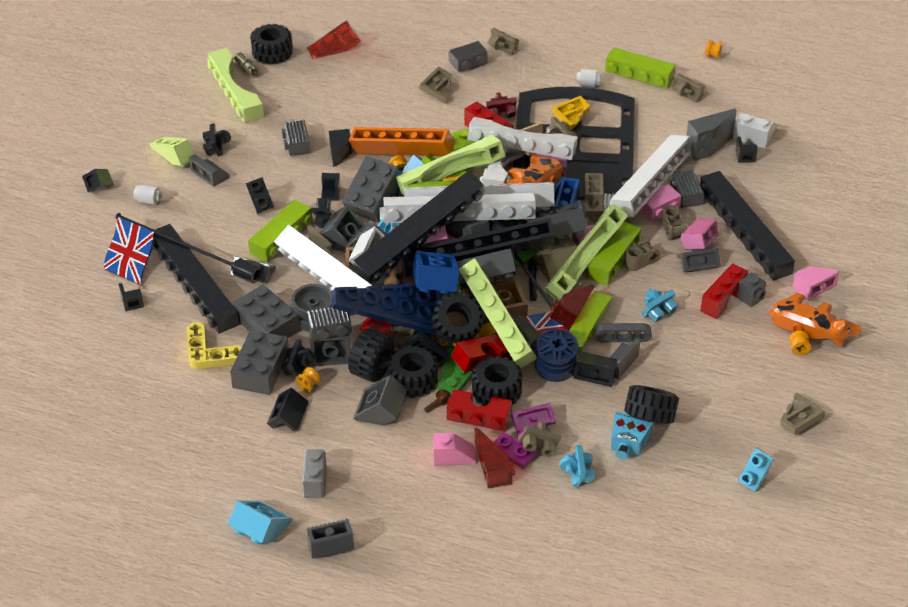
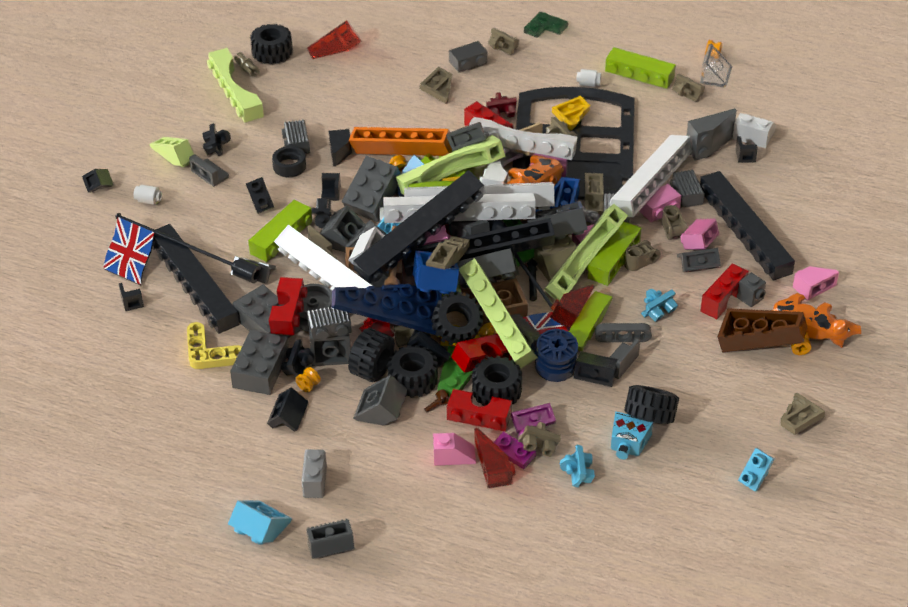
(285, 153): none -> black tyre
(290, 294): none -> red arch
(448, 253): none -> dark tan slope
(466, 136): none -> dark grey panel
(543, 22): none -> clear green plate
(591, 216): none -> light grey arm
(715, 68): none -> clear slope
(760, 329): none -> reddish brown wedge

